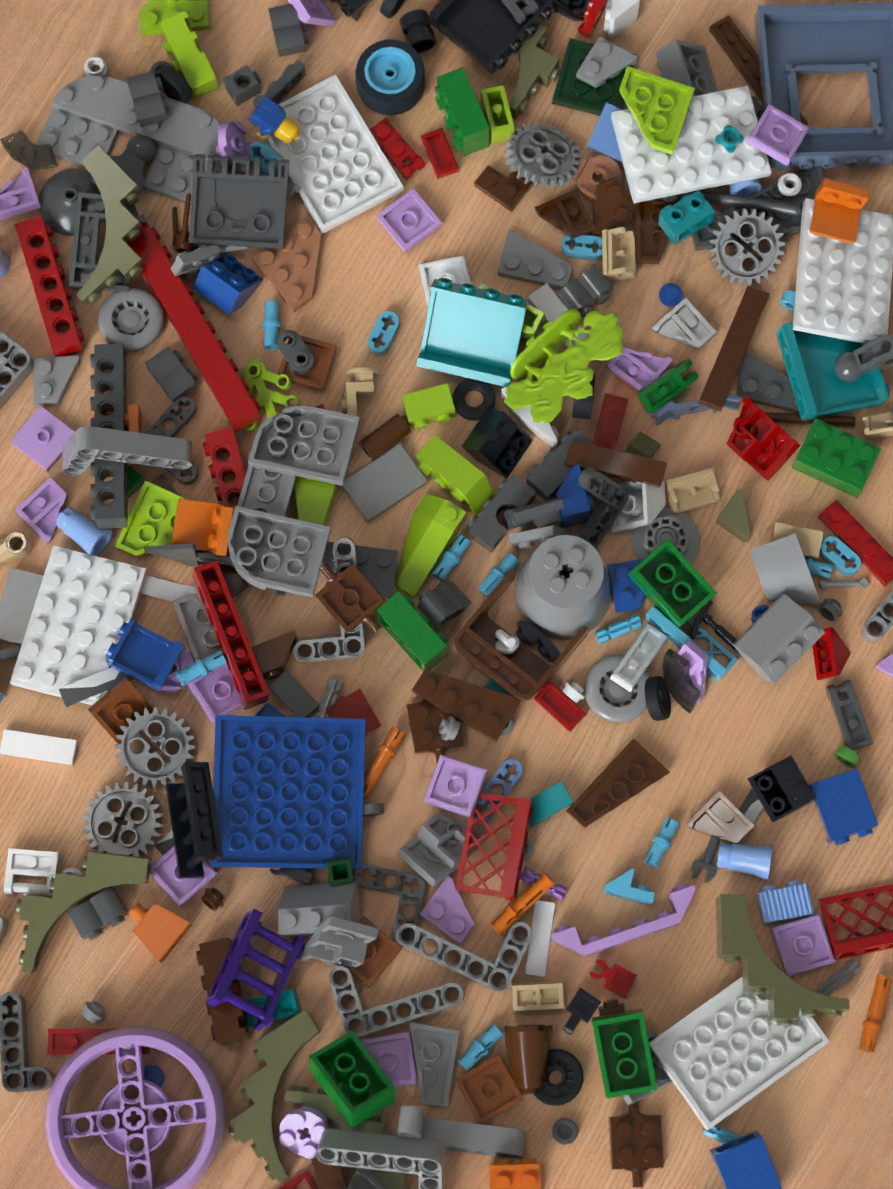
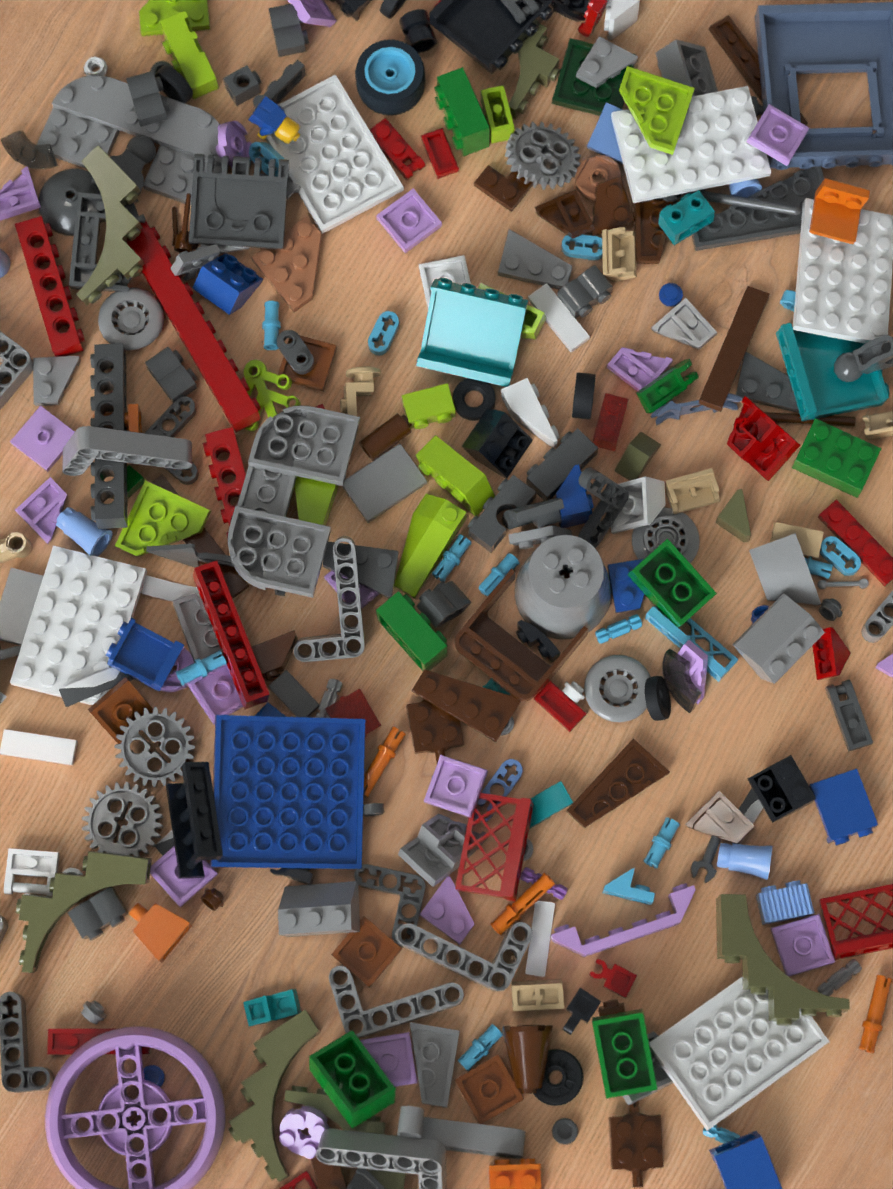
(203, 525): orange bracket -> none
(228, 1020): reddish brown wedge -> none
(232, 970): dark purple fence -> none
(339, 871): dark green slope -> none
(340, 942): light grey slope -> none
(350, 597): reddish brown plate -> none
(449, 728): light grey plate -> none
(506, 644): white plate -> none
(565, 371): lime plant -> none
(616, 463): reddish brown slope -> none
(638, 657): white tile -> none
(708, 619): black piece -> none
(734, 134): teal plate -> none
(759, 230): light grey gear -> none
(792, 179): white plate -> none
(847, 756): bright green tile -> none

